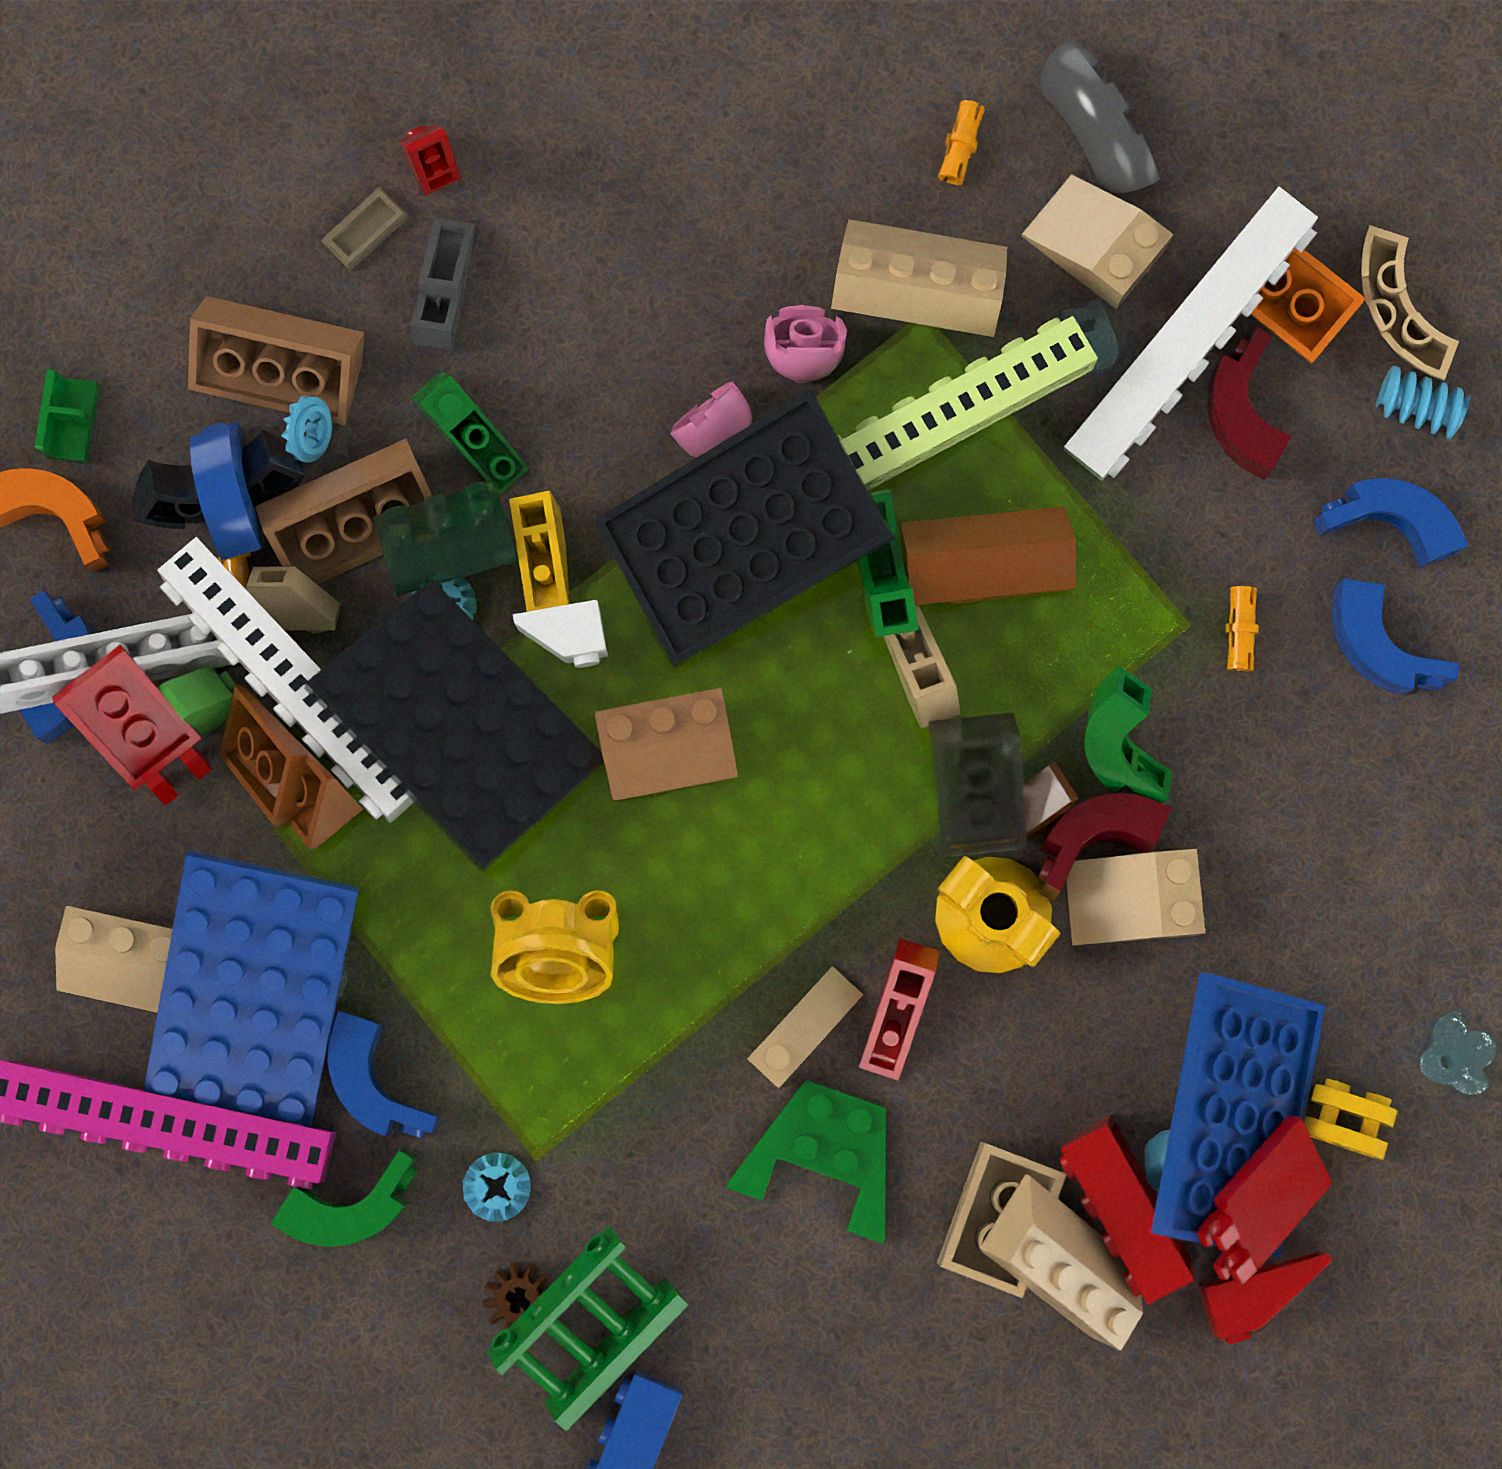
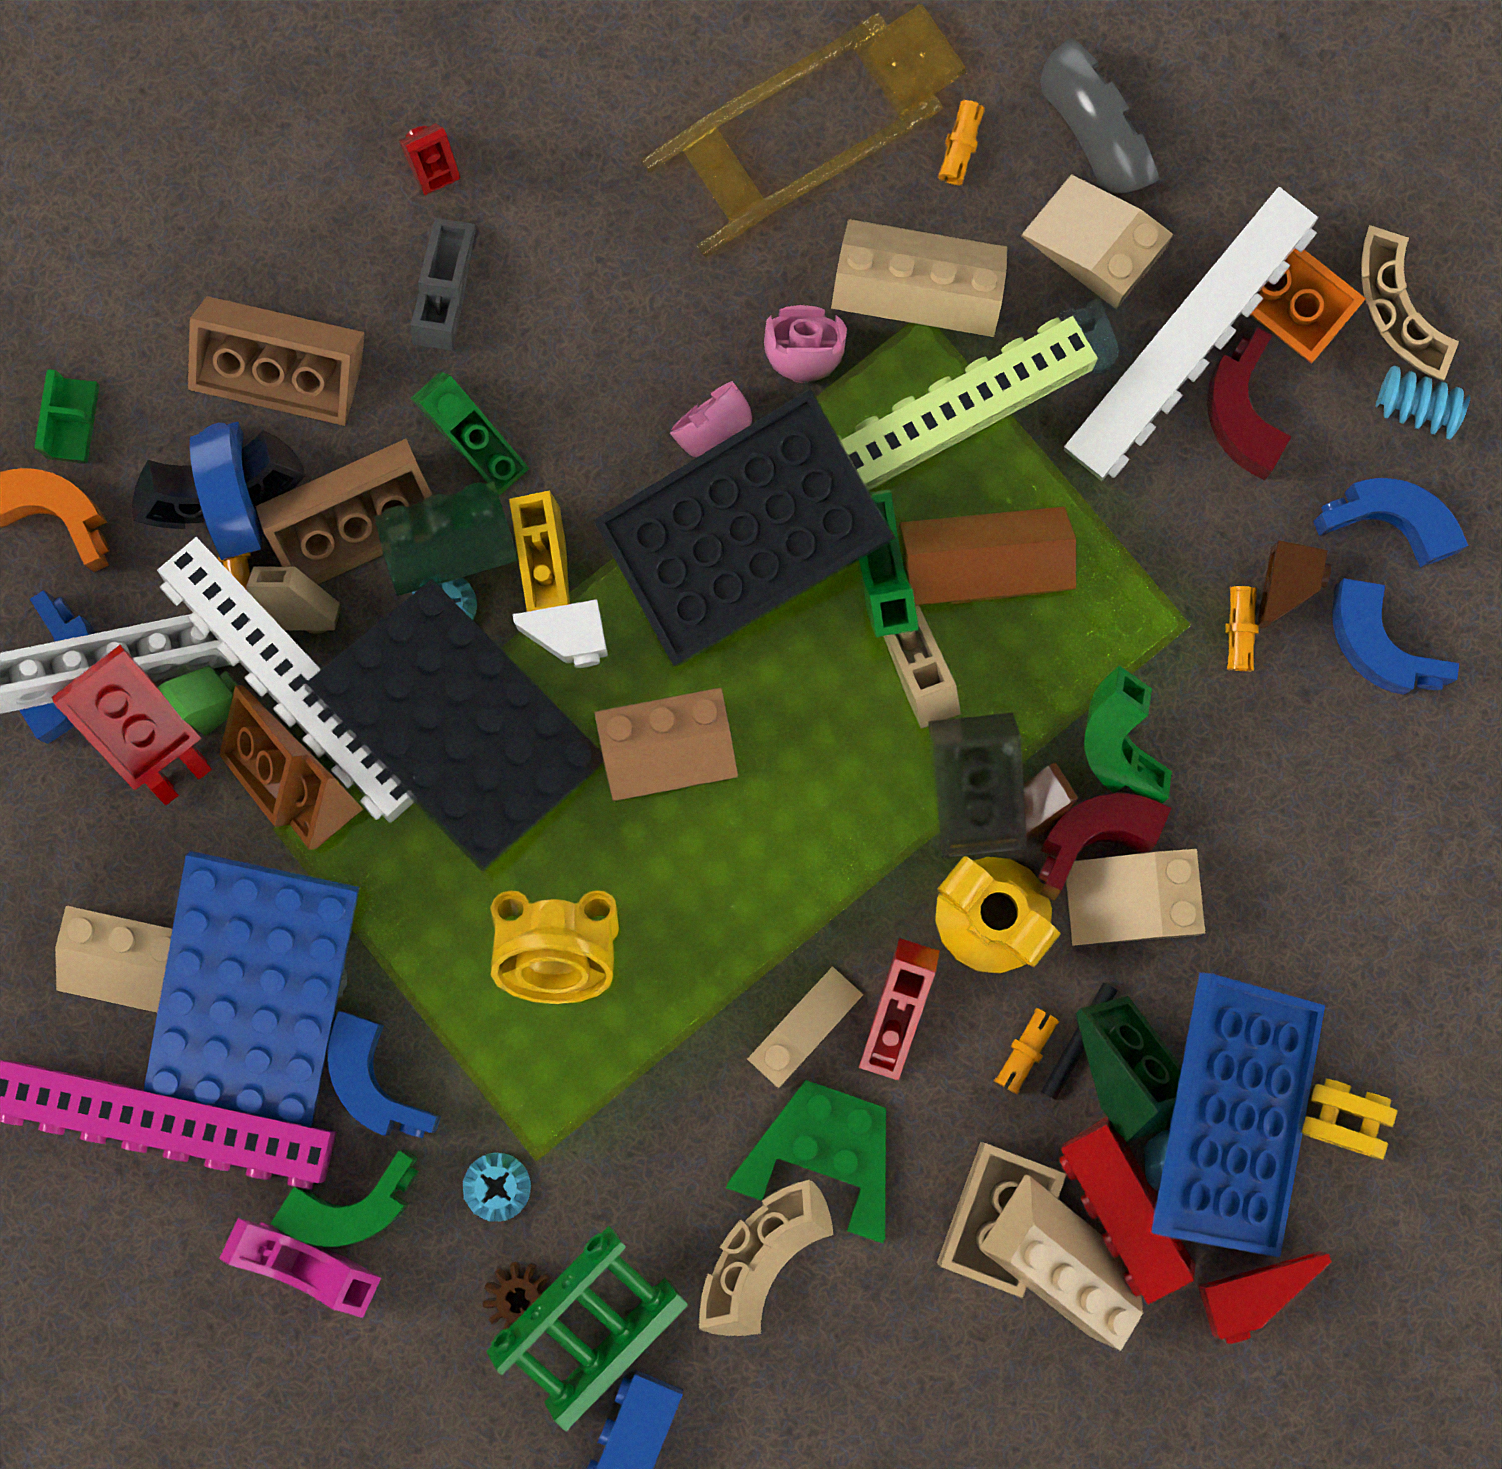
(310, 1268): none -> dark pink arch
(317, 429): medium azure gear -> none
(364, 228): dark tan tile -> none
(755, 1255): none -> tan brick
(905, 60): none -> clear yellow plate
(1026, 1051): none -> light orange pin
(1073, 1050): none -> black bar
(1129, 1067): none -> dark green slope
(1265, 1201): red tile -> none
(1291, 579): none -> reddish brown slope
(1464, 1053): clear light blue plate -> none

